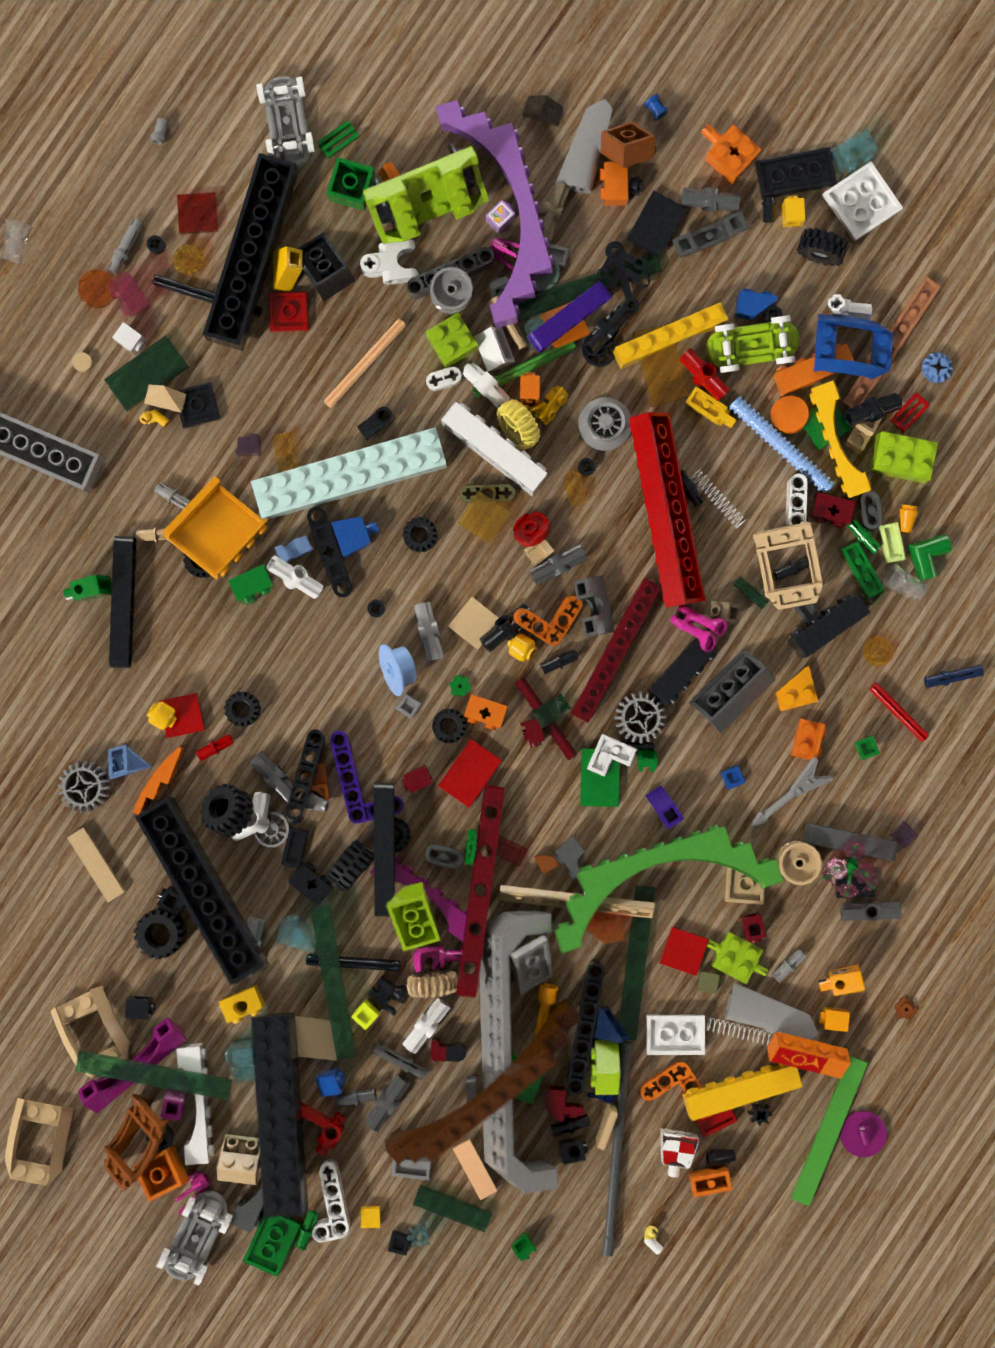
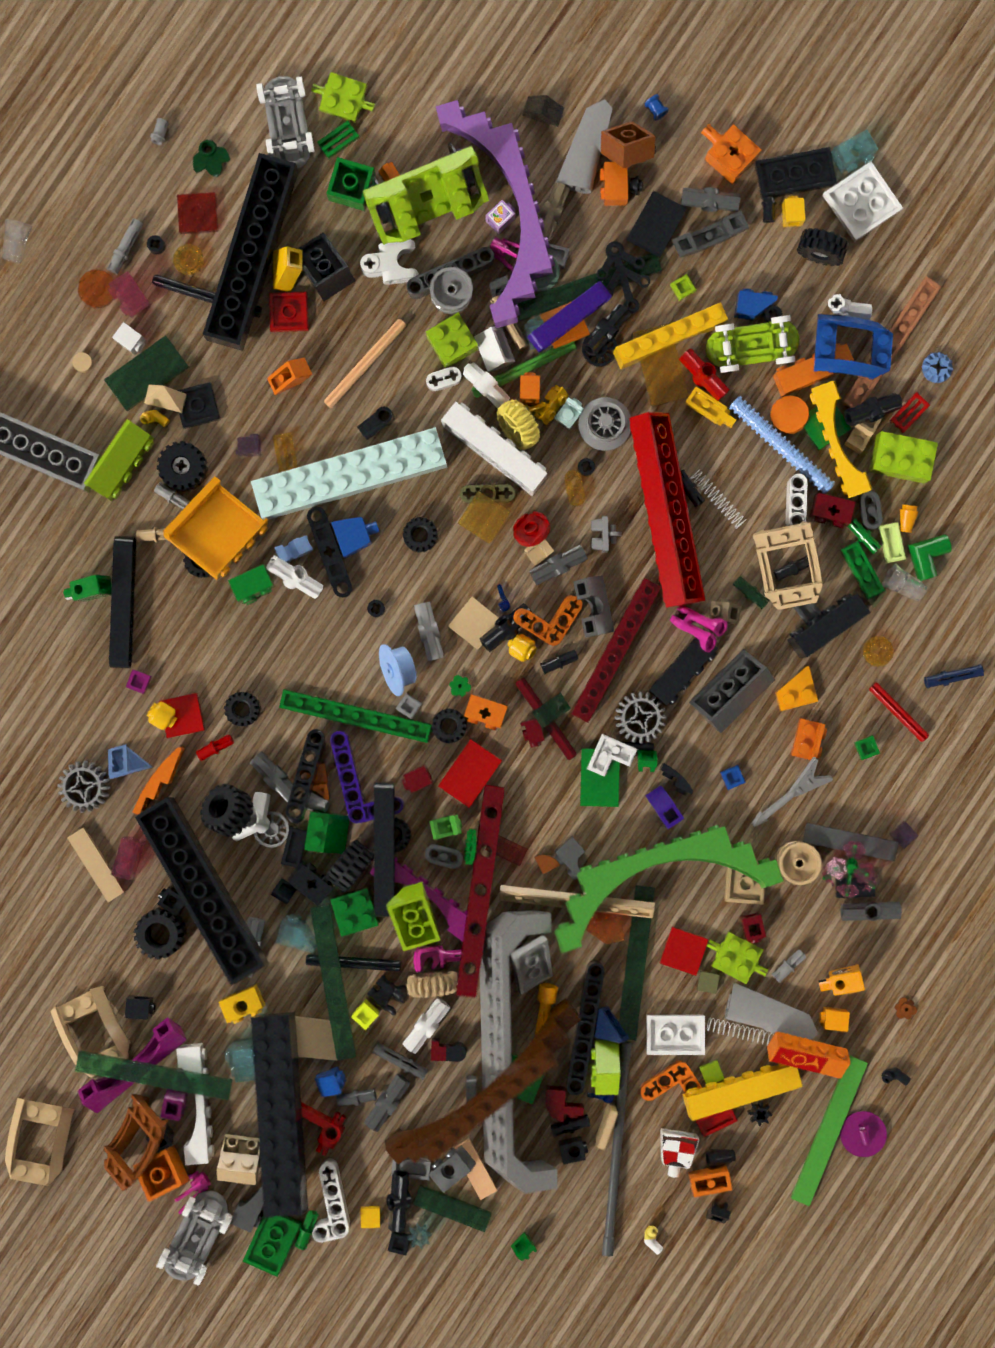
(119, 460): none -> lime slope
(128, 858): none -> clear pink brick
(138, 681): none -> magenta plate
(189, 476): none -> black bush
(210, 161): none -> dark green plate
(283, 891): none -> black plate
(289, 375): none -> orange slope
(327, 832): none -> green slope
(343, 97): none -> lime plate
(354, 911): none -> green brick
(355, 716): none -> green tile
(398, 1201): none -> black piece
(446, 826): none -> bright green bracket
(447, 1177): none -> dark grey brick
(504, 604): none -> clear blue hand
(569, 412): none -> light aqua bracket
(603, 542): none -> light grey hips
(680, 782): none -> black slope
(683, 287): none -> lime tile
(711, 1072): none -> lime tile
(718, 1214): none -> black tile
(893, 1074): none -> black arm

